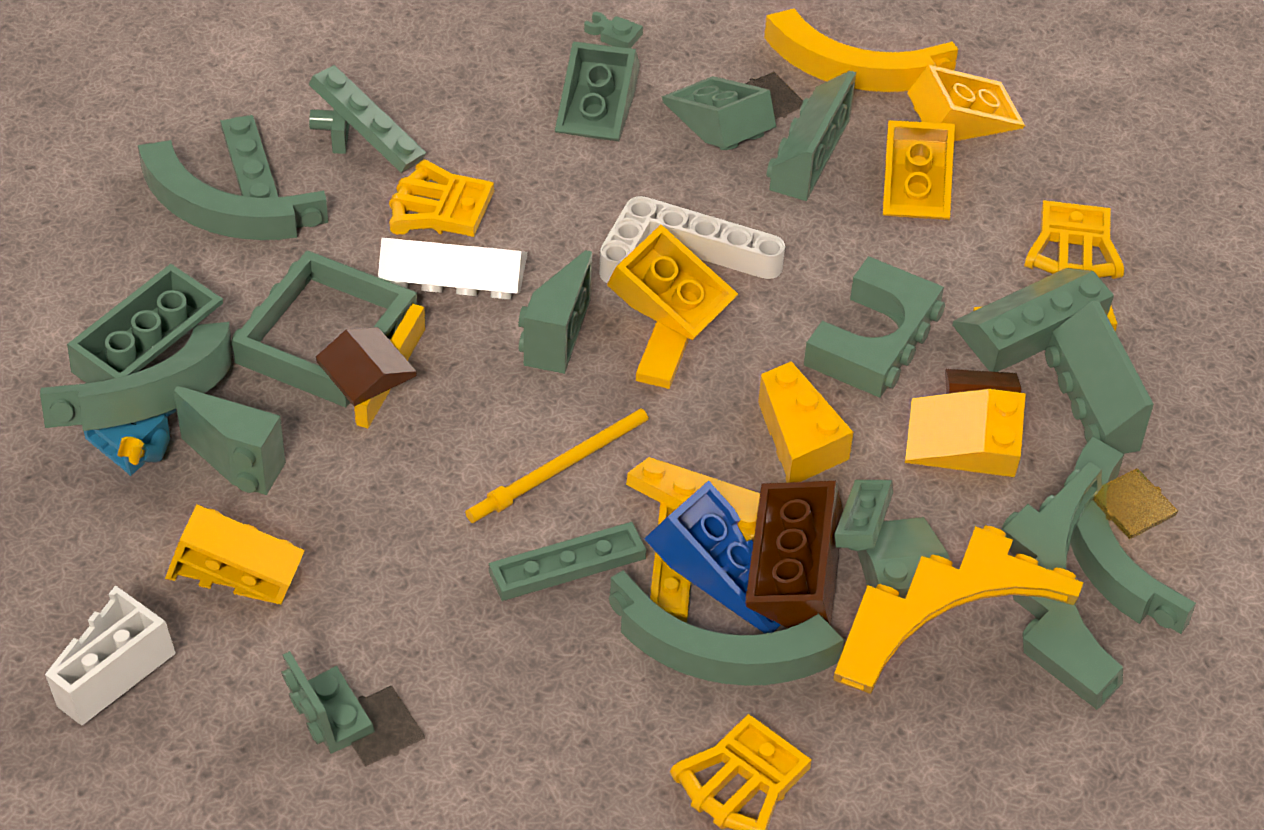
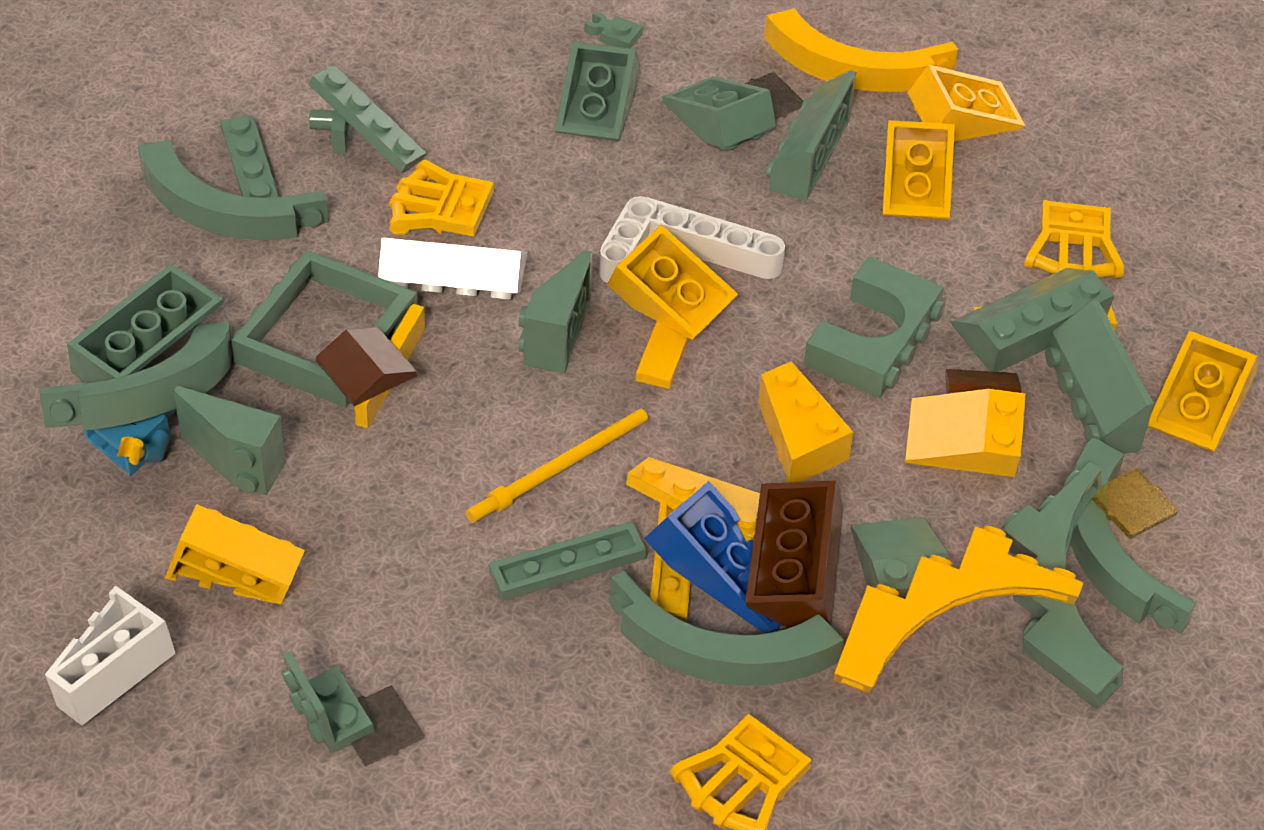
(863, 514): sand green plate -> none
(1203, 391): none -> yellow slope

